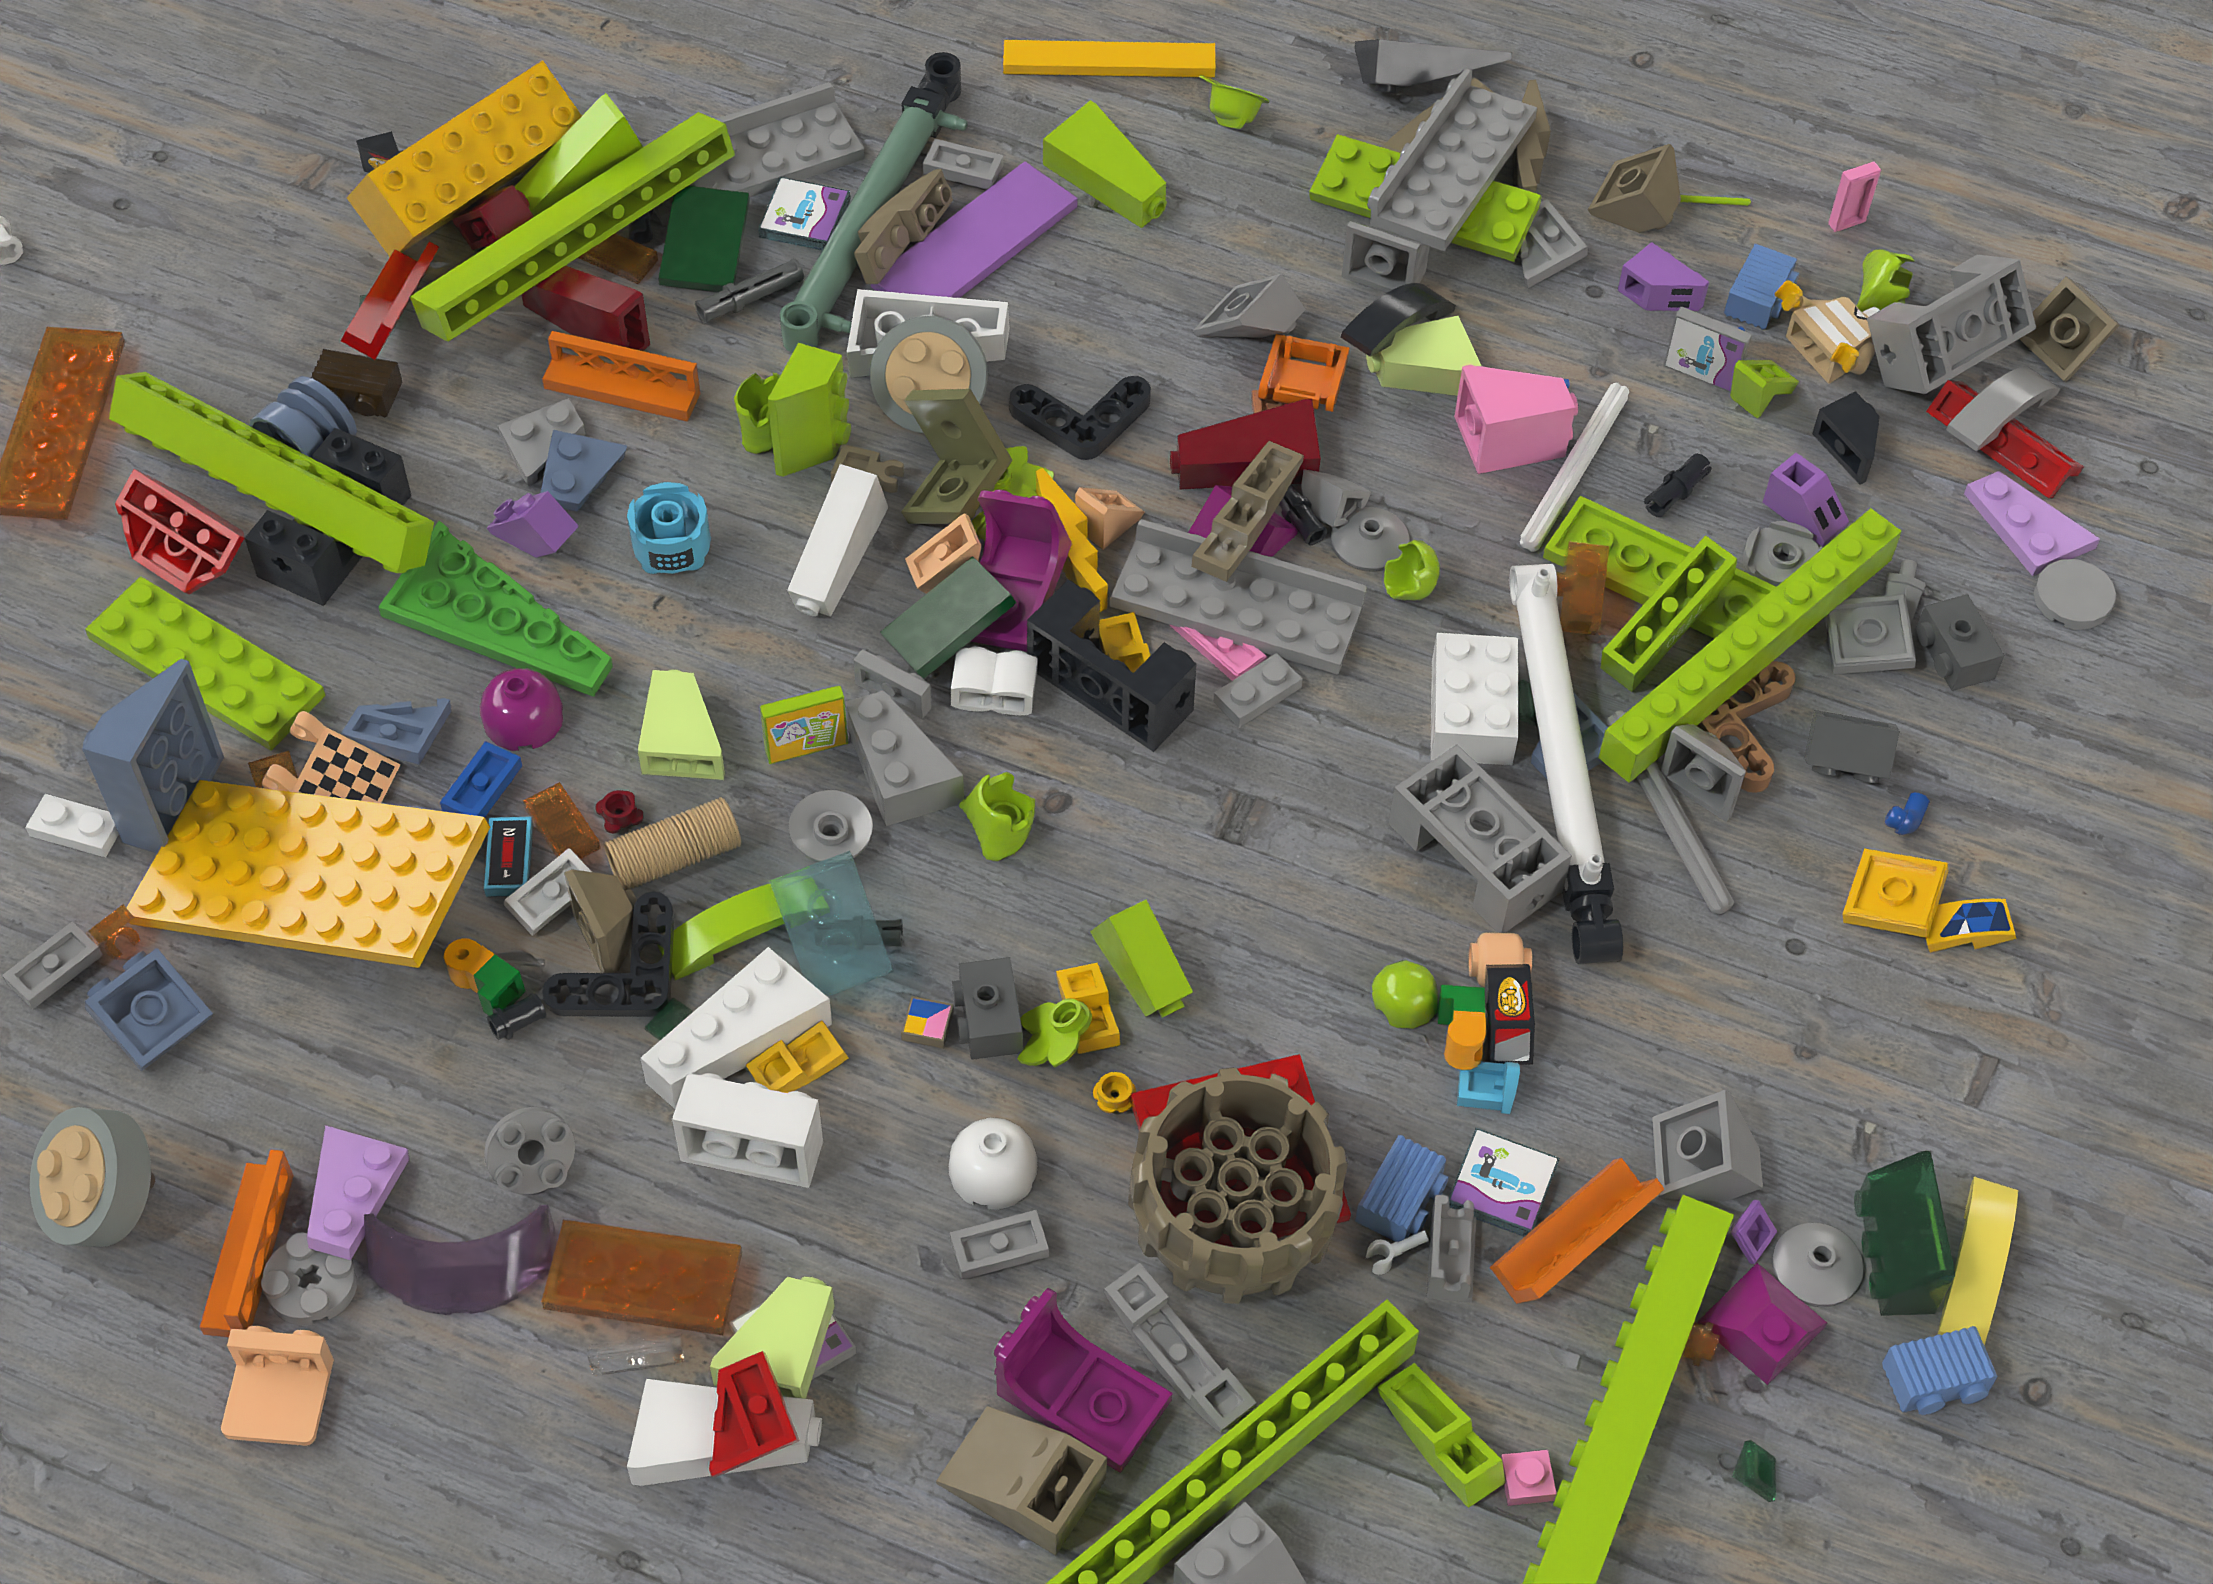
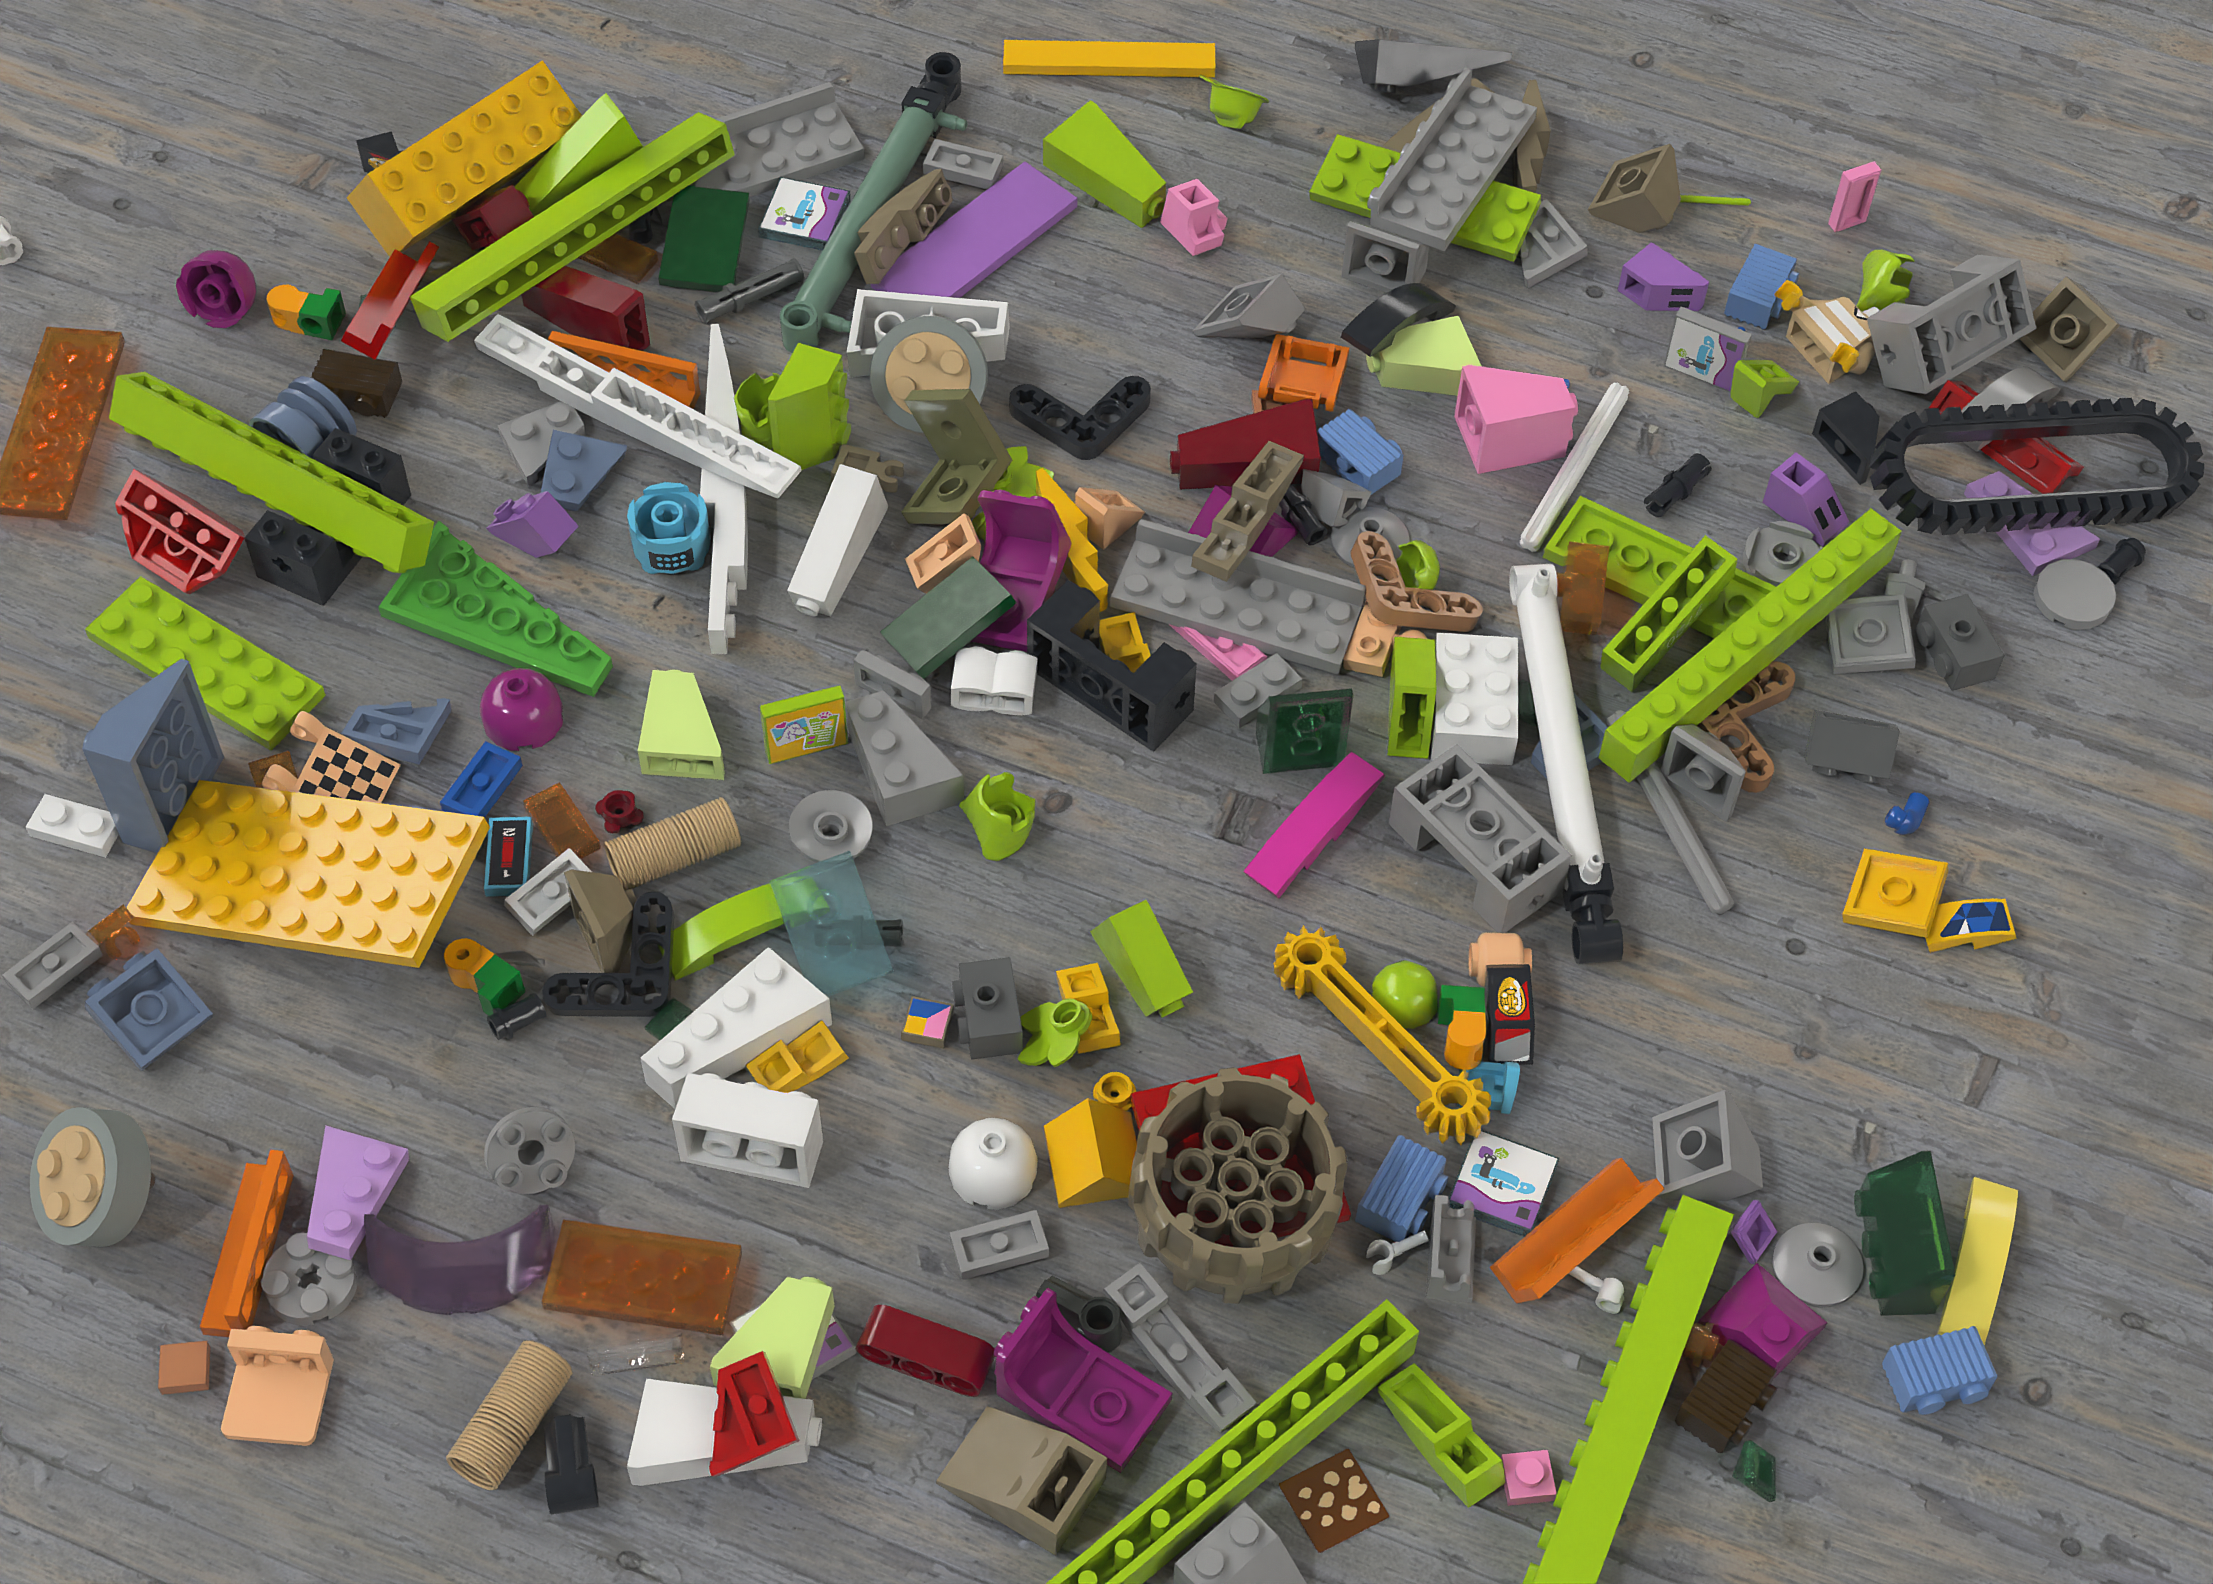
(184, 1367): none -> nougat tile
(217, 287): none -> magenta cylinder
(306, 312): none -> leg
(517, 1404): none -> tan piece
(570, 1477): none -> black piece
(637, 409): none -> white slope
(725, 507): none -> white slope
(926, 1350): none -> dark red beam
(1084, 1310): none -> pearl dark grey piece
(1091, 1153): none -> yellow slope
(1194, 217): none -> bright pink brick
(1303, 730): none -> clear green slope
(1314, 823): none -> dark pink slope
(1333, 1500): none -> reddish brown sticker
(1359, 451): none -> medium blue brick
(1373, 644): none -> light nougat plate
(1383, 1035): none -> yellow arm
(1399, 604): none -> medium nougat beam
(1411, 697): none -> lime slope
(1610, 1290): none -> white hand
(1726, 1396): none -> dark brown brick
(2036, 422): none -> black piece
(2127, 554): none -> black pin

